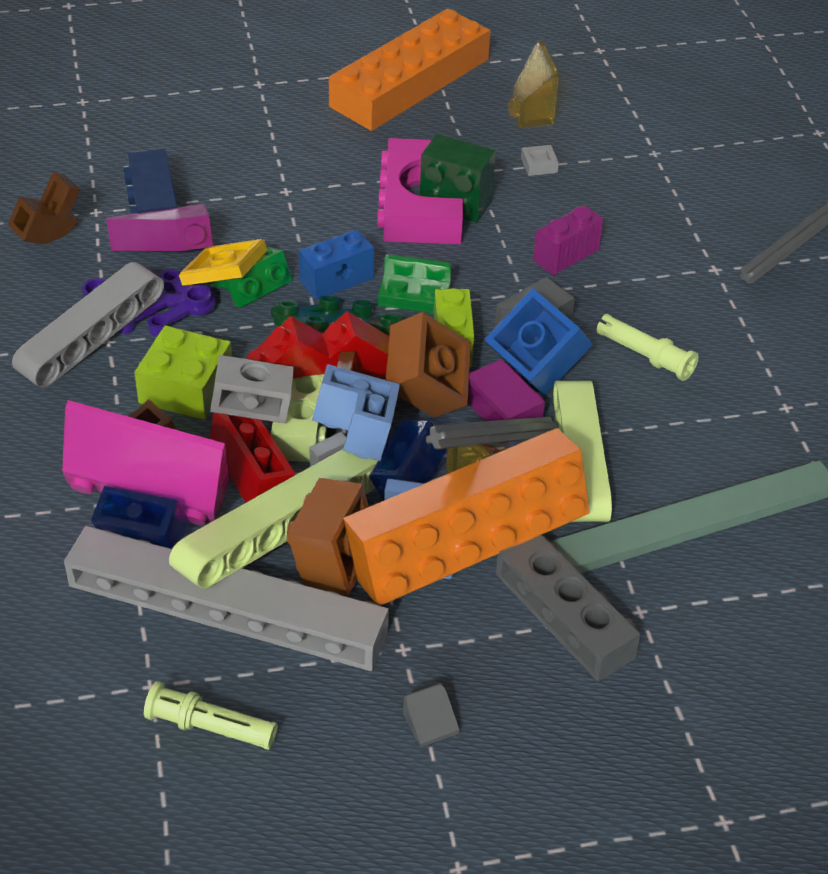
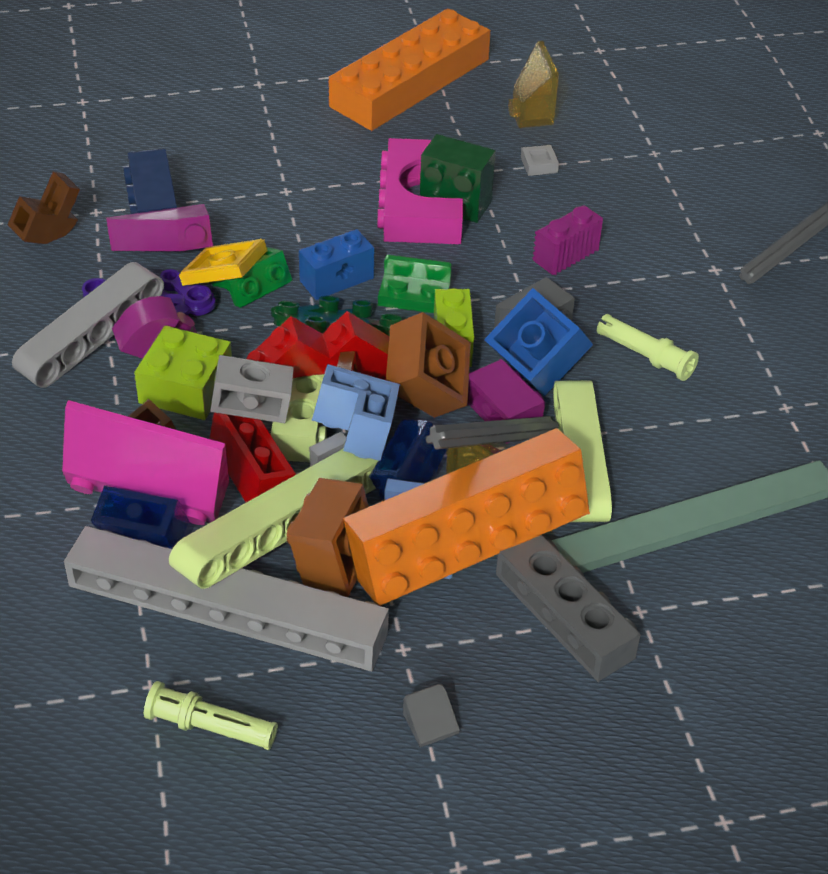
(144, 321): none -> magenta brick

